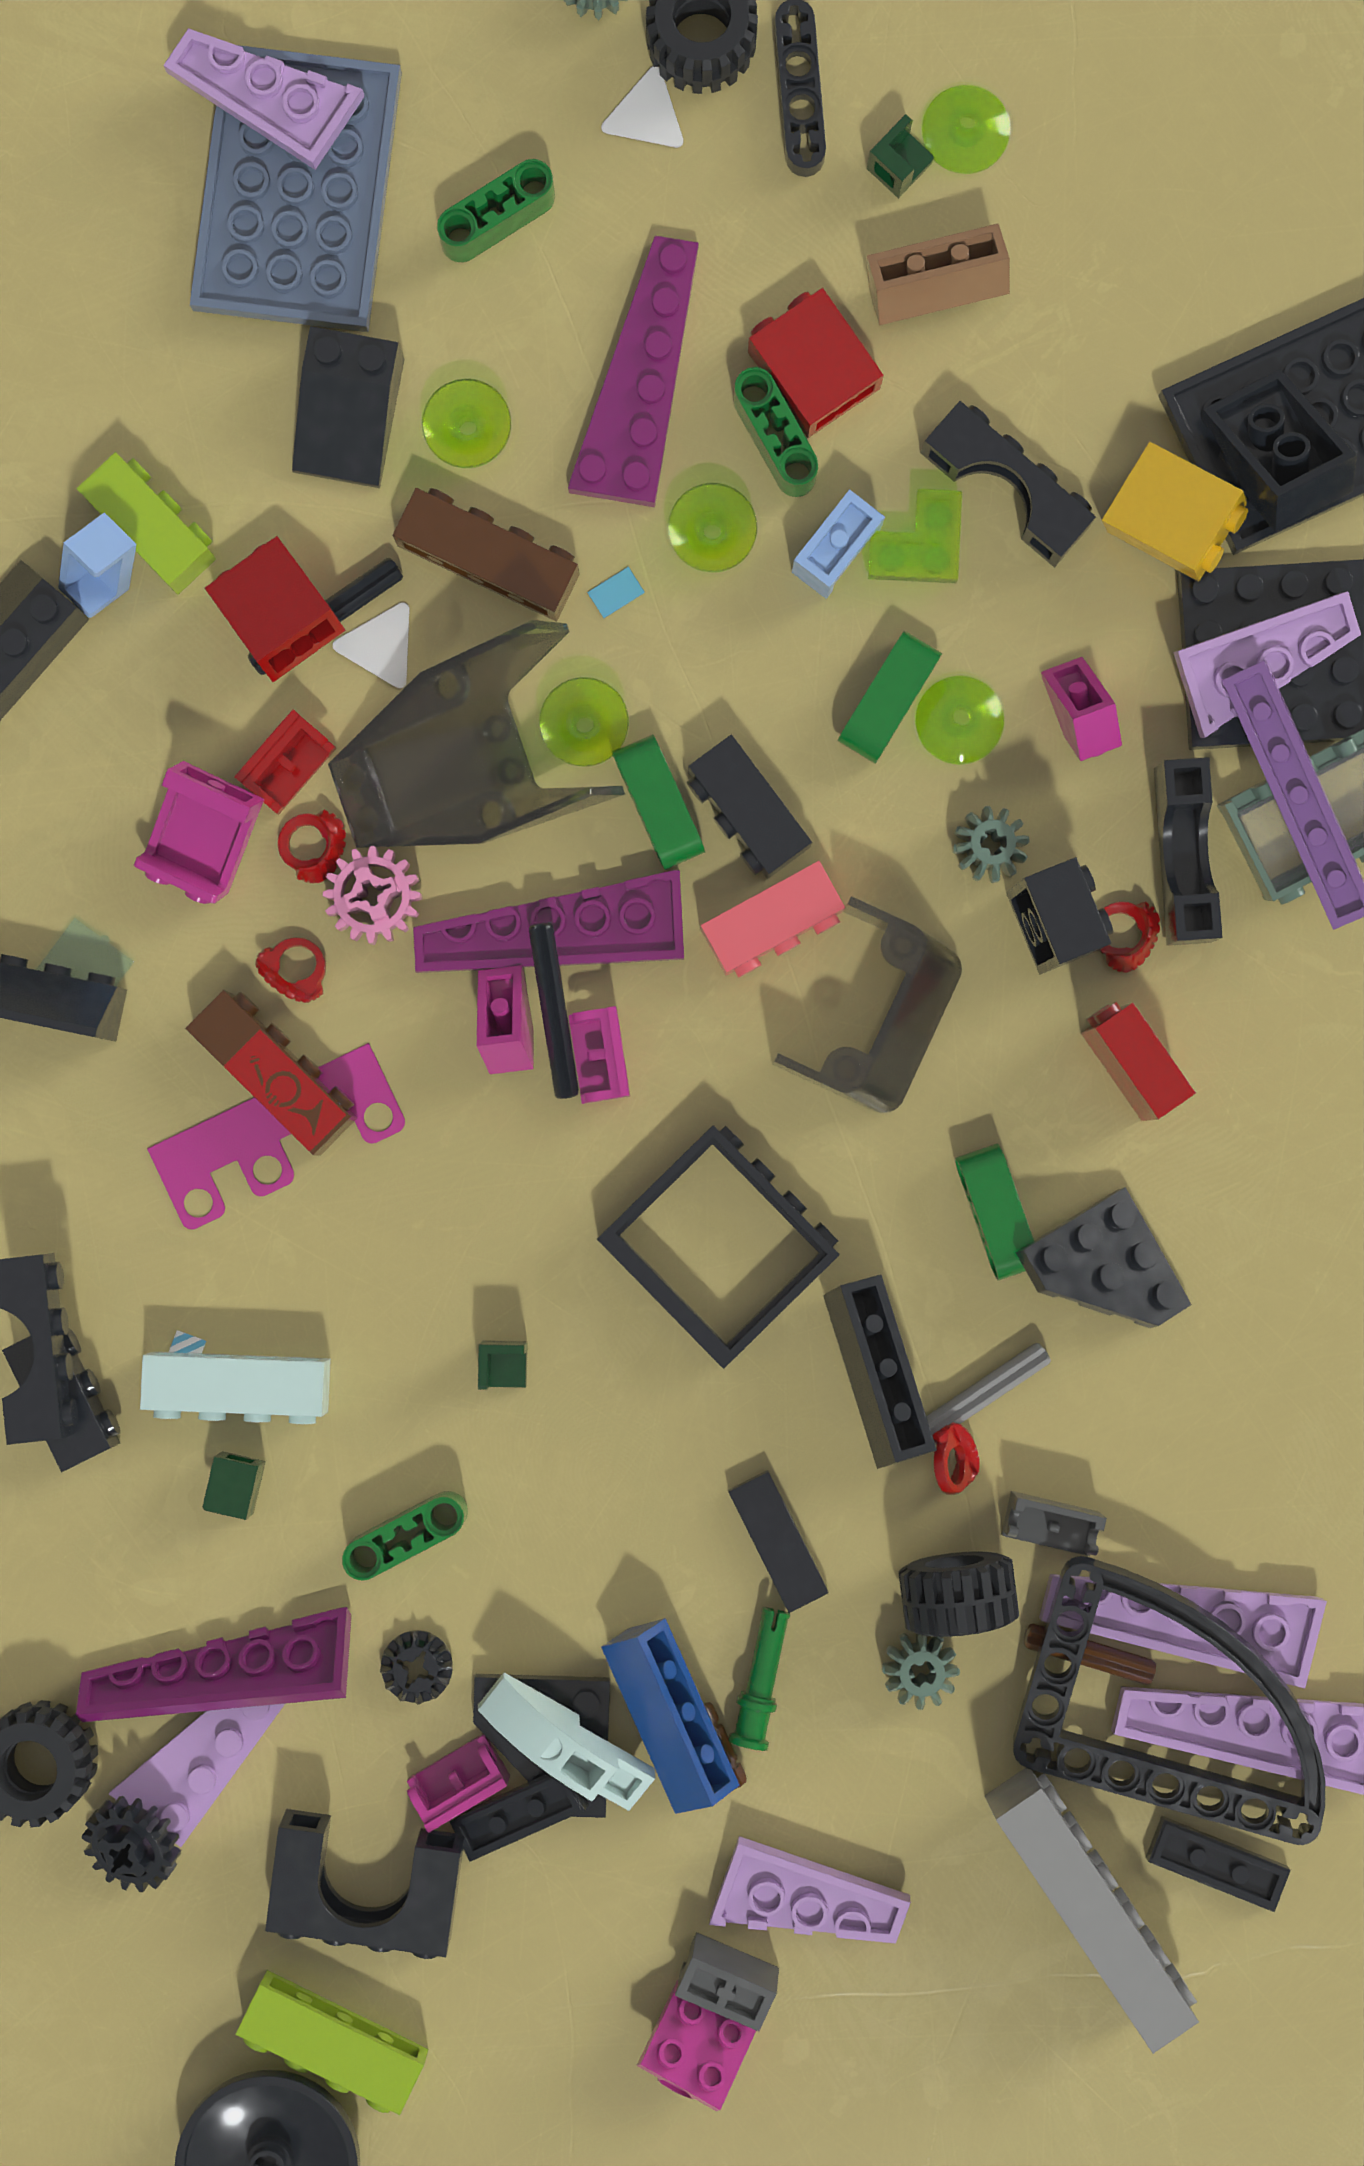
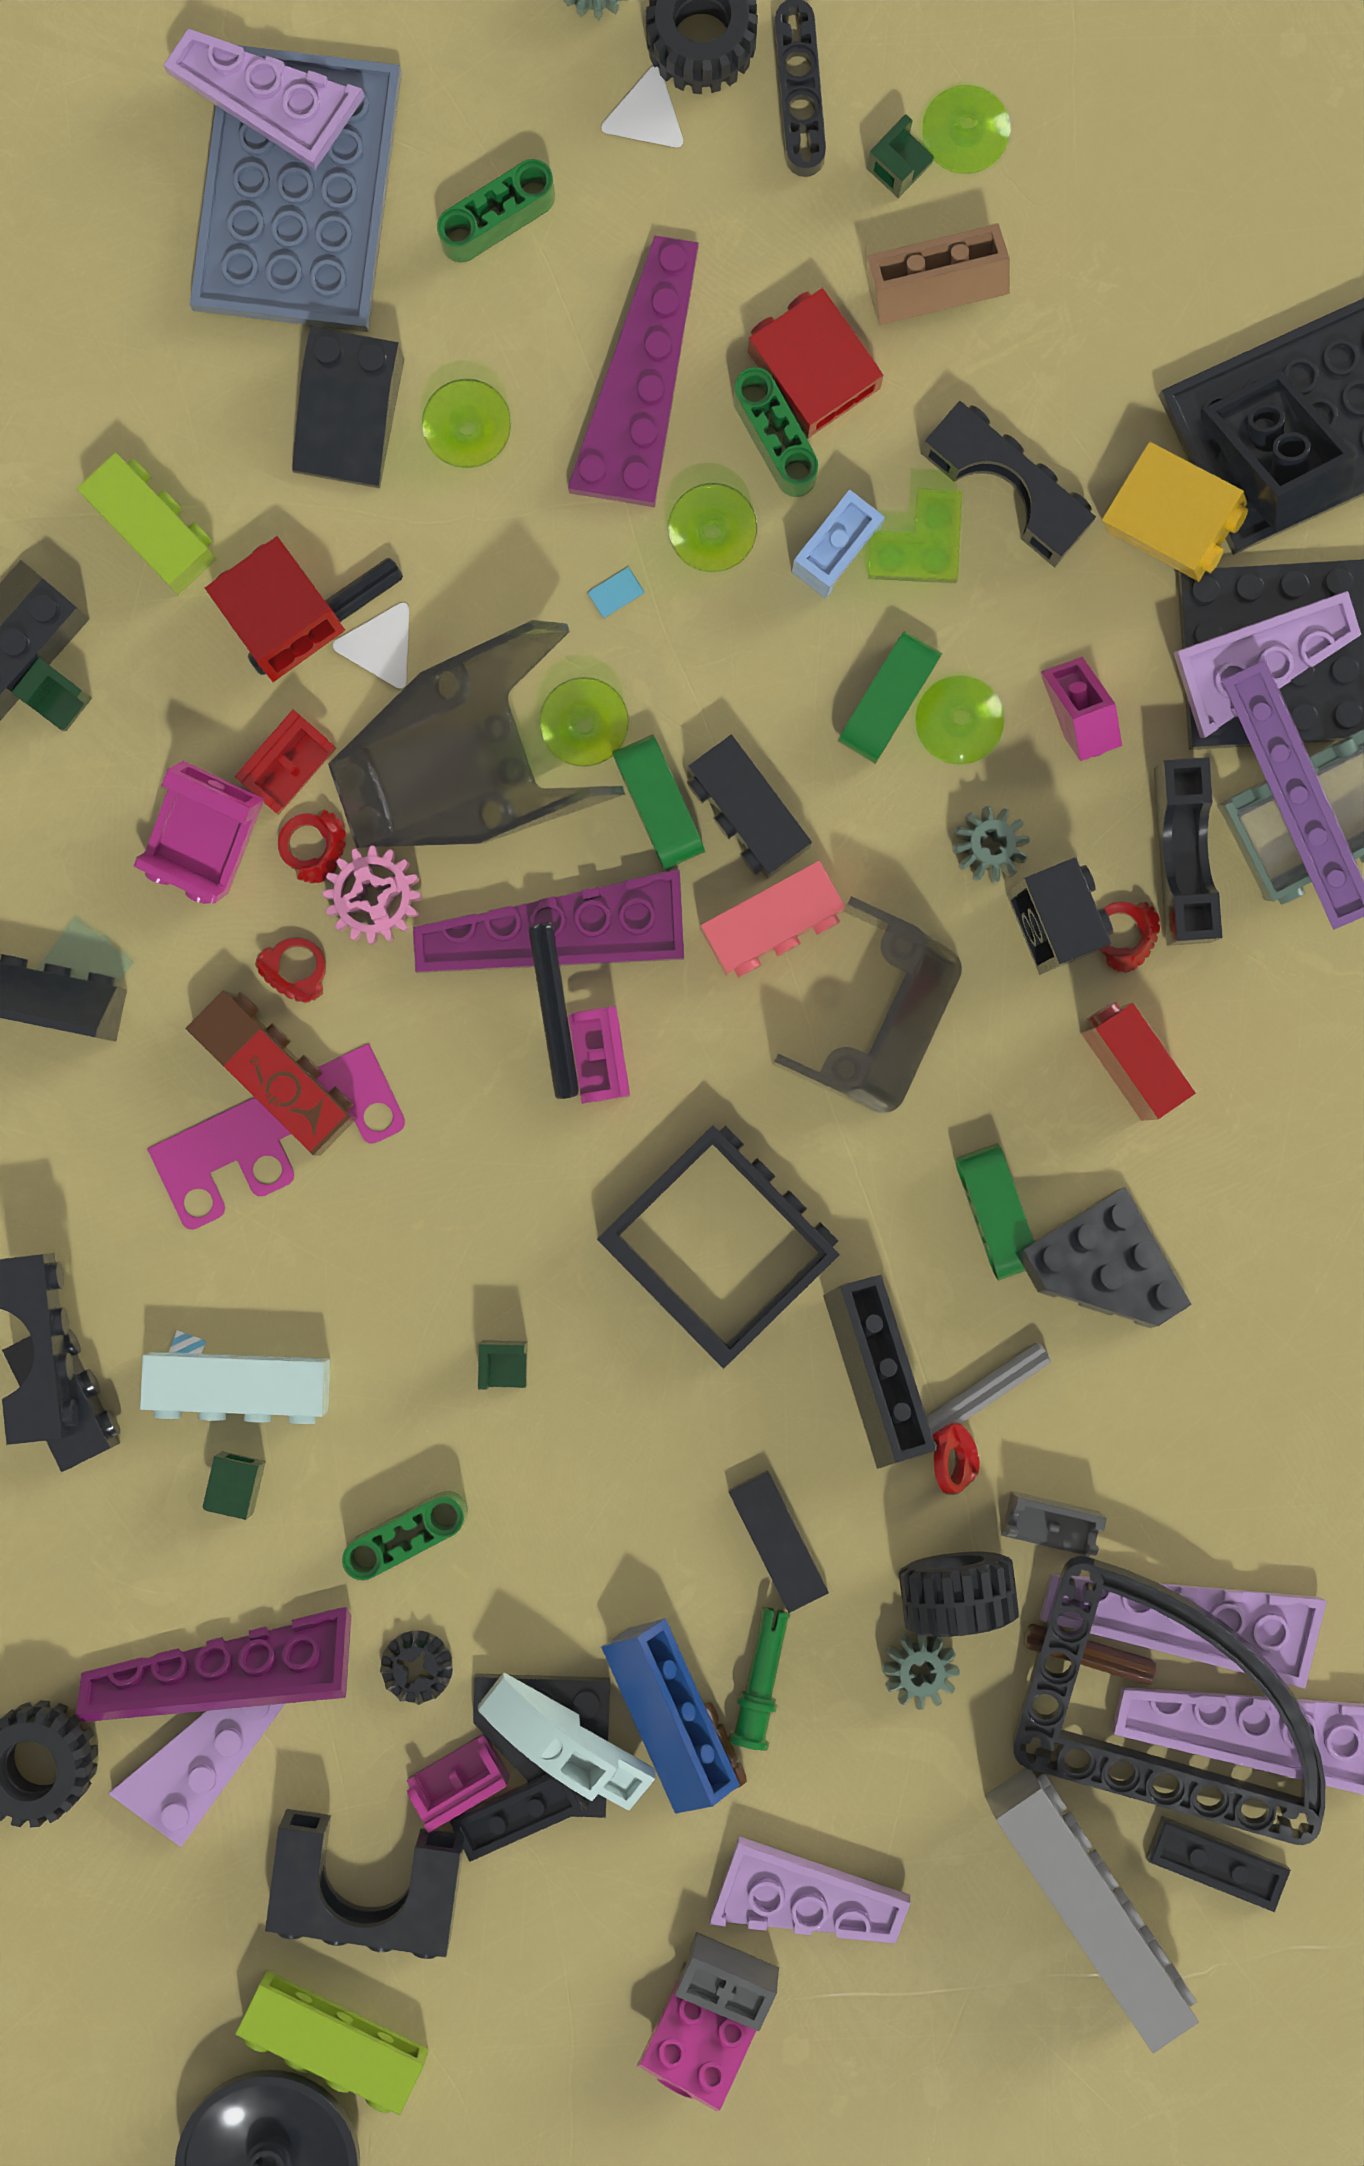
(51, 695): none -> dark green panel
(96, 565): light blue panel -> none
(131, 1844): black gear -> none
(487, 553): reddish brown brick -> none
(504, 1020): dark pink slope -> none

